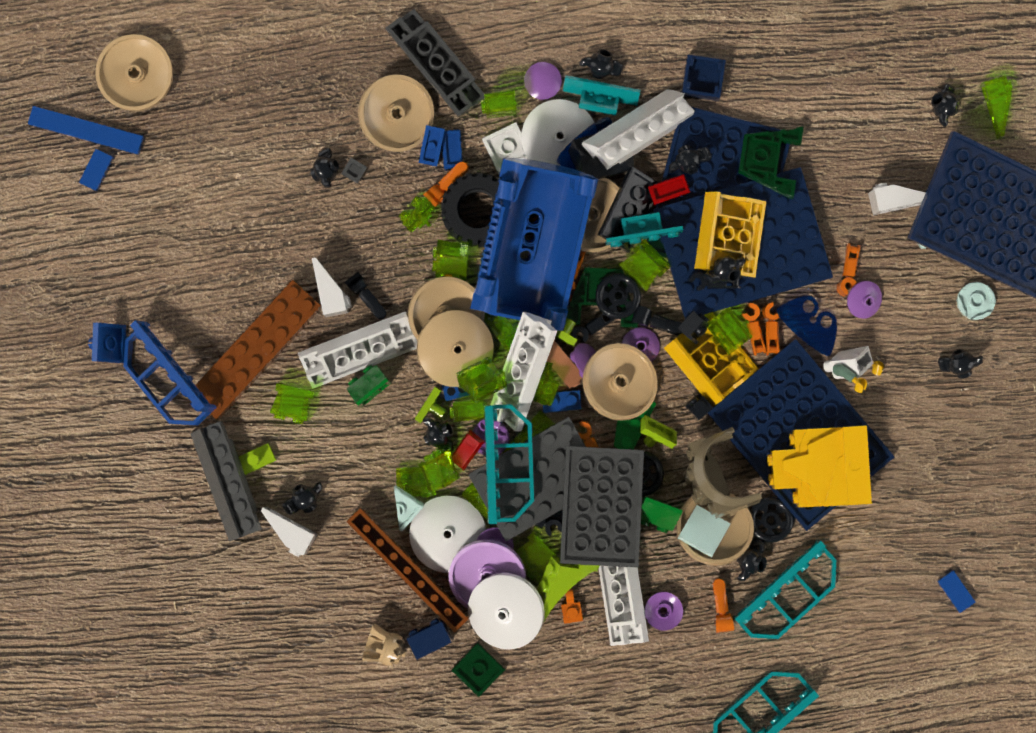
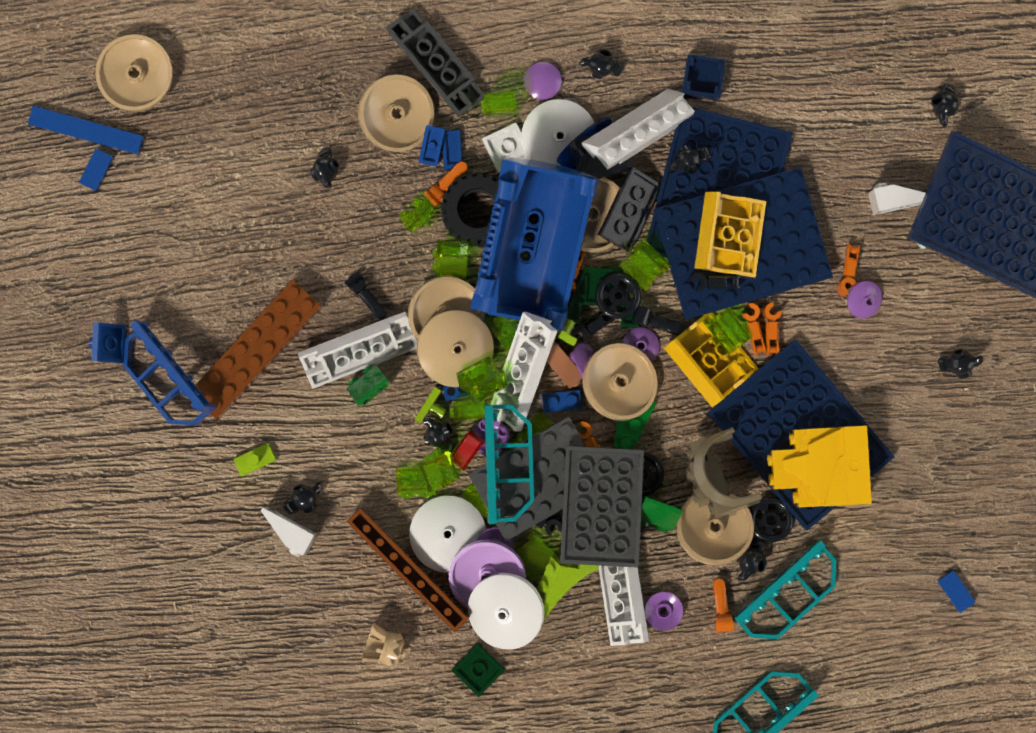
(226, 480): dark grey slope -> none
(292, 403): clear neon green hips -> none
(332, 298): white slope -> none
(354, 170): dark grey plate -> none
(406, 506): light aqua tile -> none
(429, 638): dark blue container -> none
(547, 387): clear neon green bracket -> none
(571, 610): orange plate -> none
(600, 96): teal bracket -> none
(641, 228): teal bracket -> none
(657, 432): lime tile -> none
(669, 189): red tile -> none
(694, 326): black brick -> none
(699, 407): black brick -> none
(704, 531): light aqua tile -> none
(725, 270): black piece -> none
(761, 158): dark green wing -> none
(799, 322): clear blue piece -> none
(853, 364): white torso -> none
(976, 300): light aqua tile -> none
(997, 98): clear neon green slope -> none

